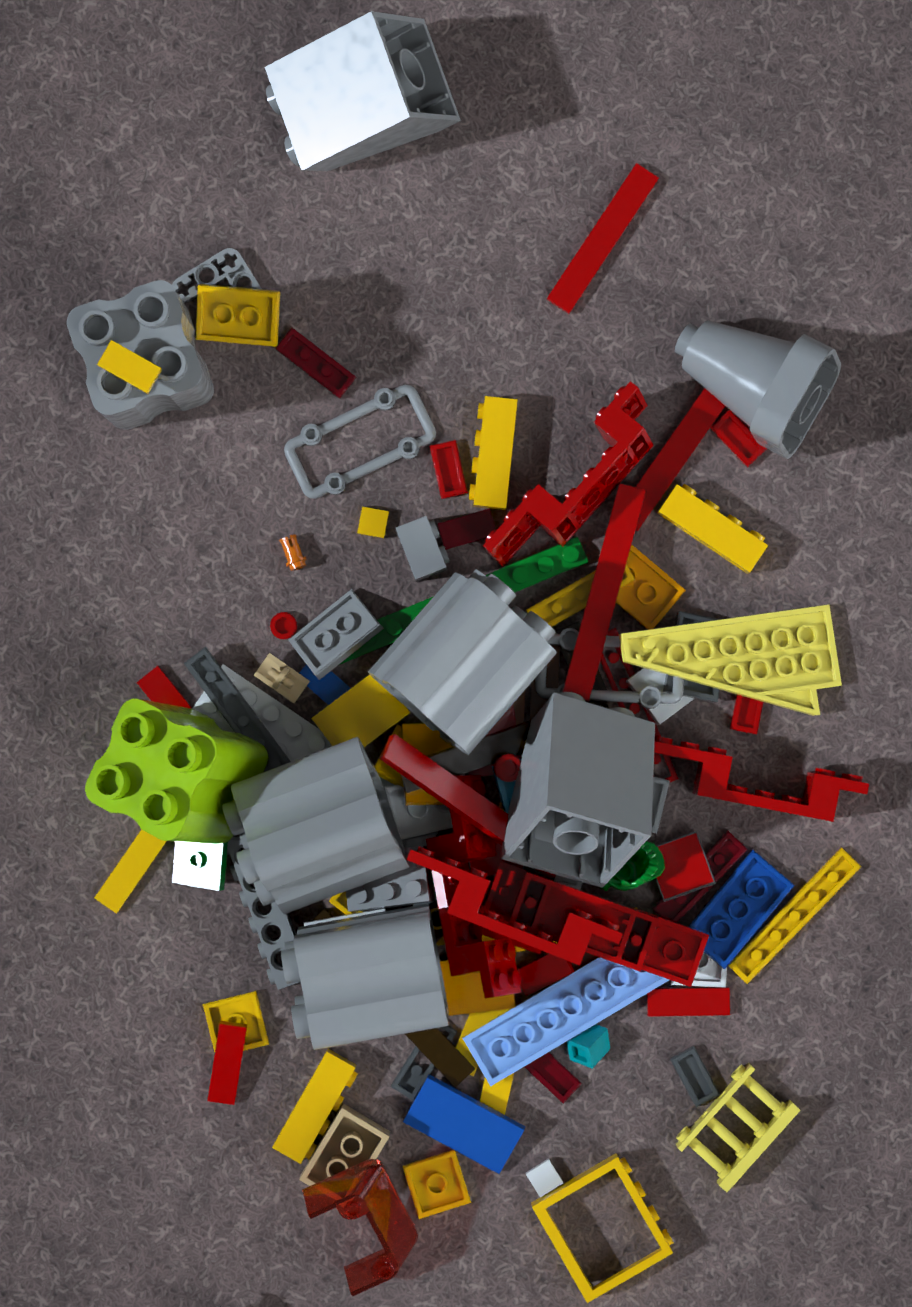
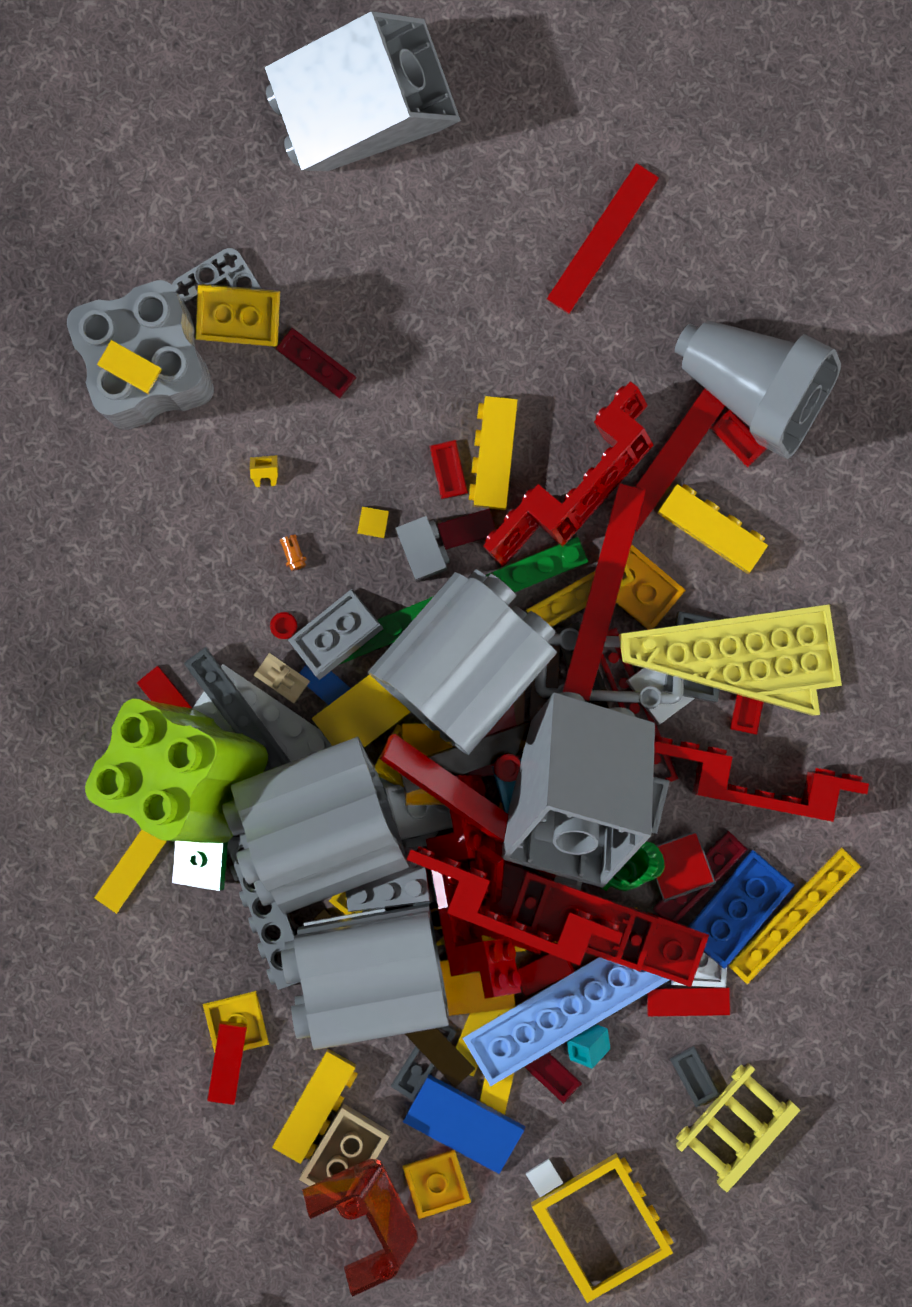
(264, 468): none -> yellow tile
(384, 400): light grey bar -> none
(493, 865): none -> red tile

